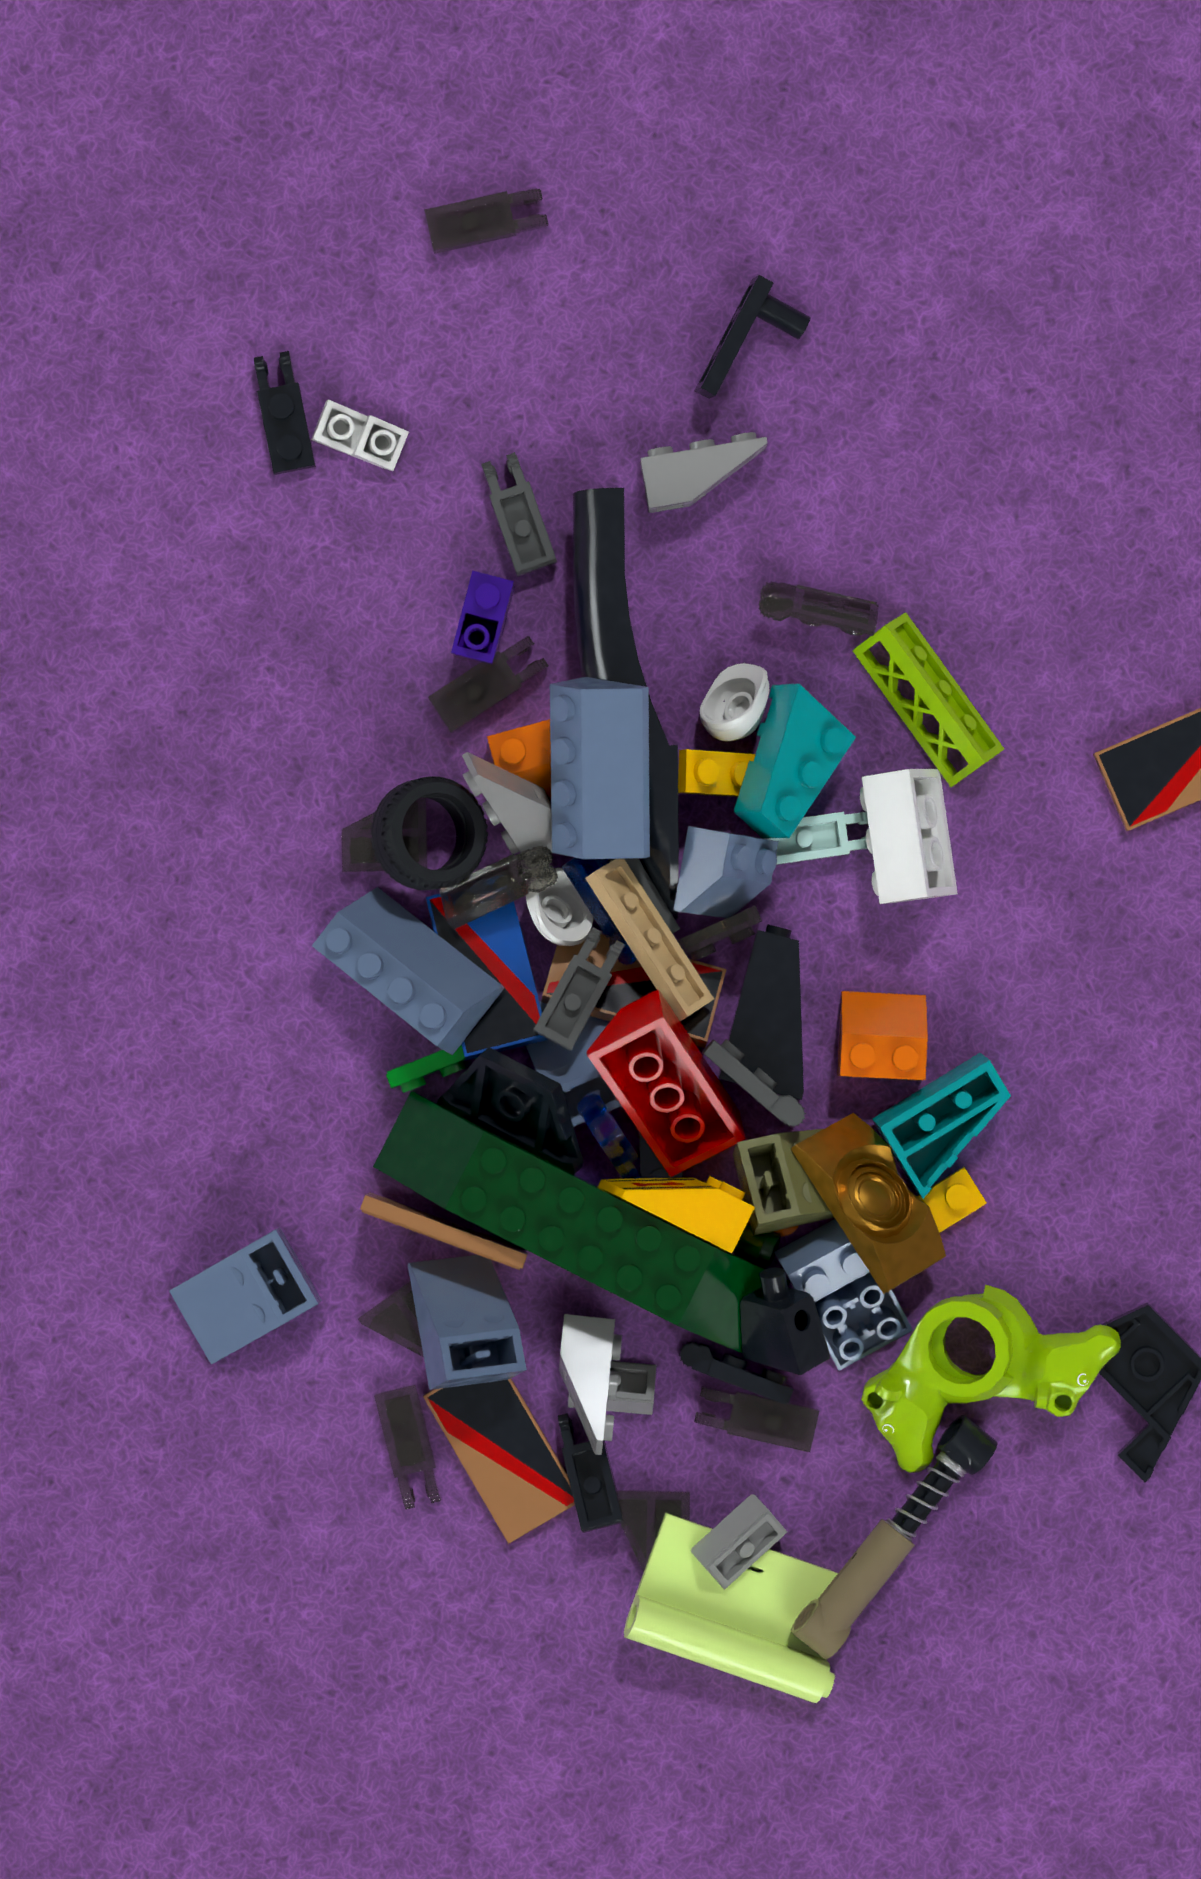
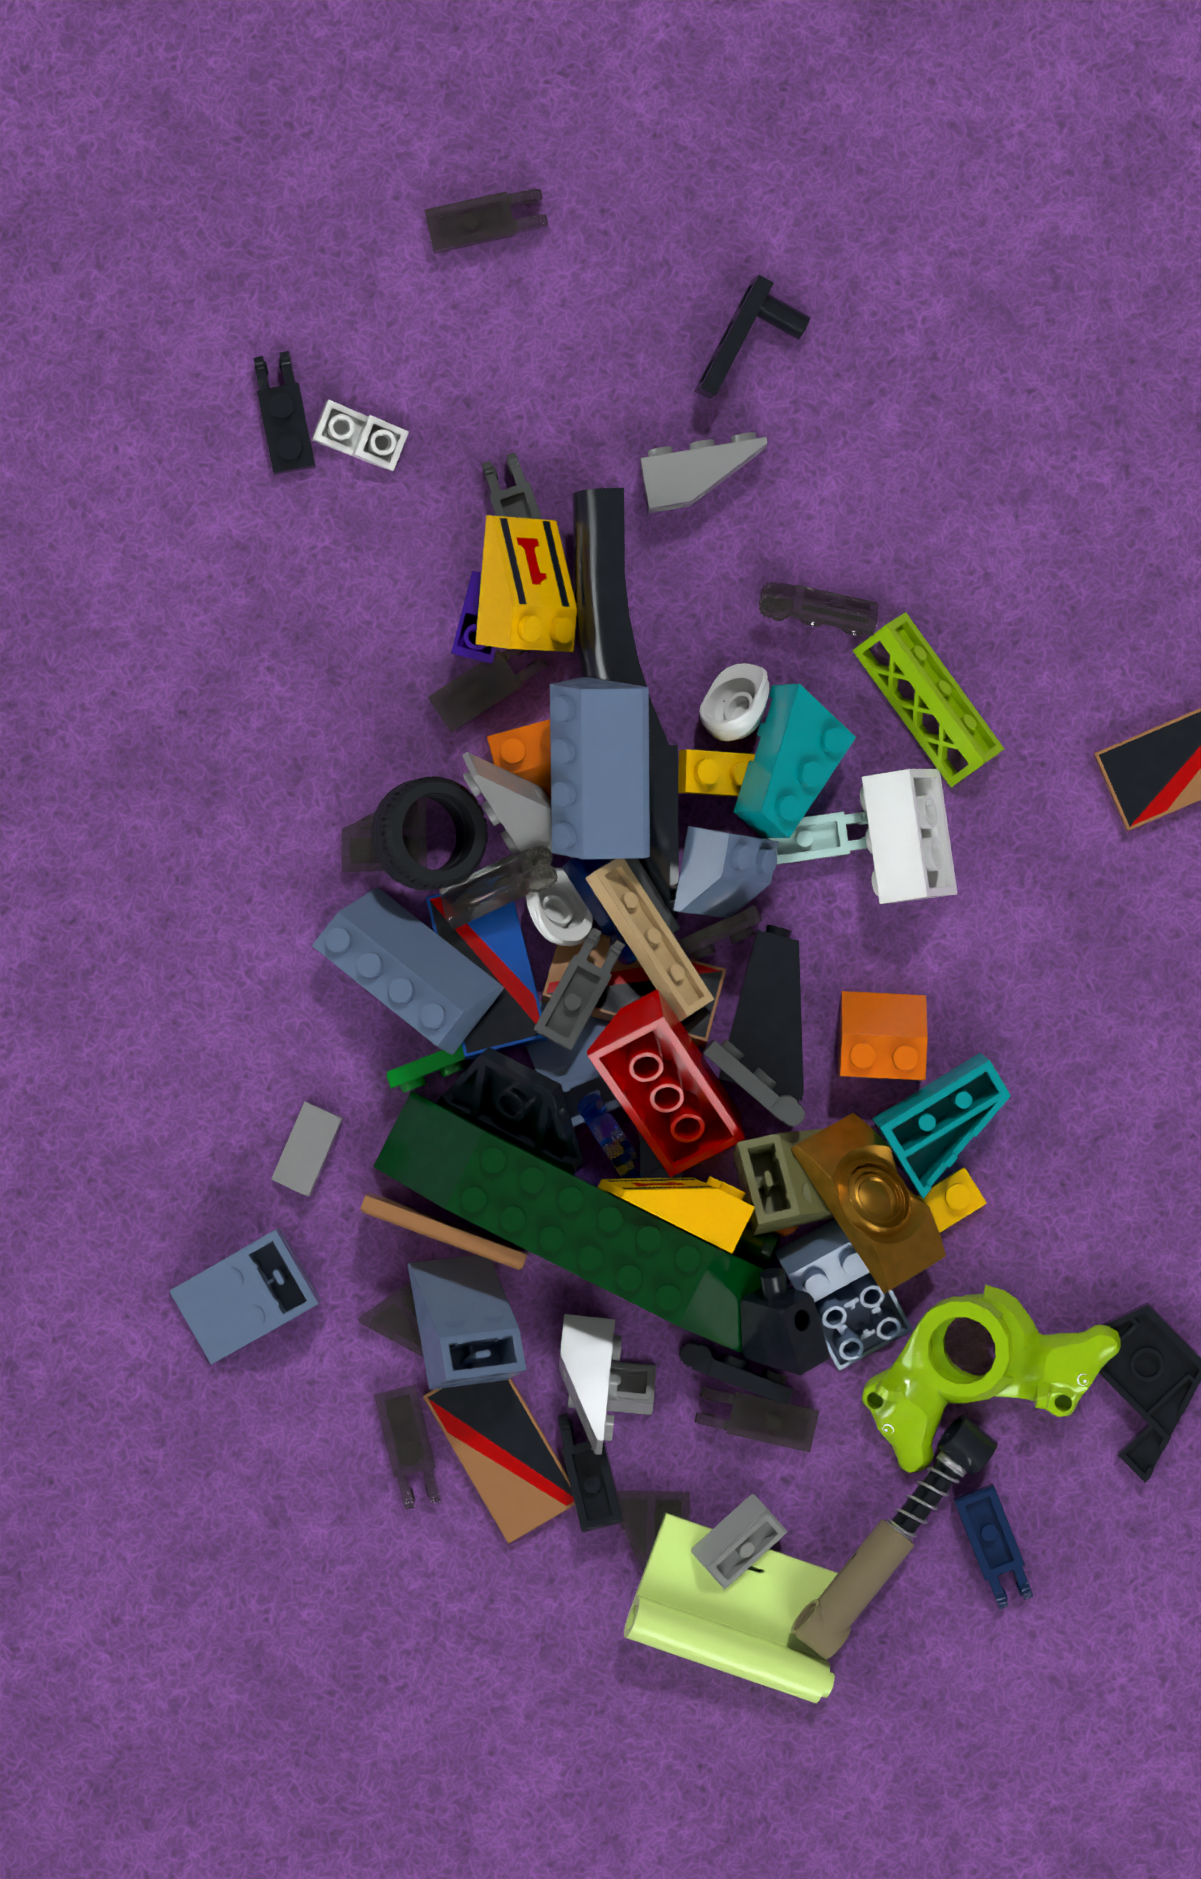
(307, 1149): none -> light grey slope
(525, 587): none -> yellow slope
(992, 1541): none -> dark blue hinge

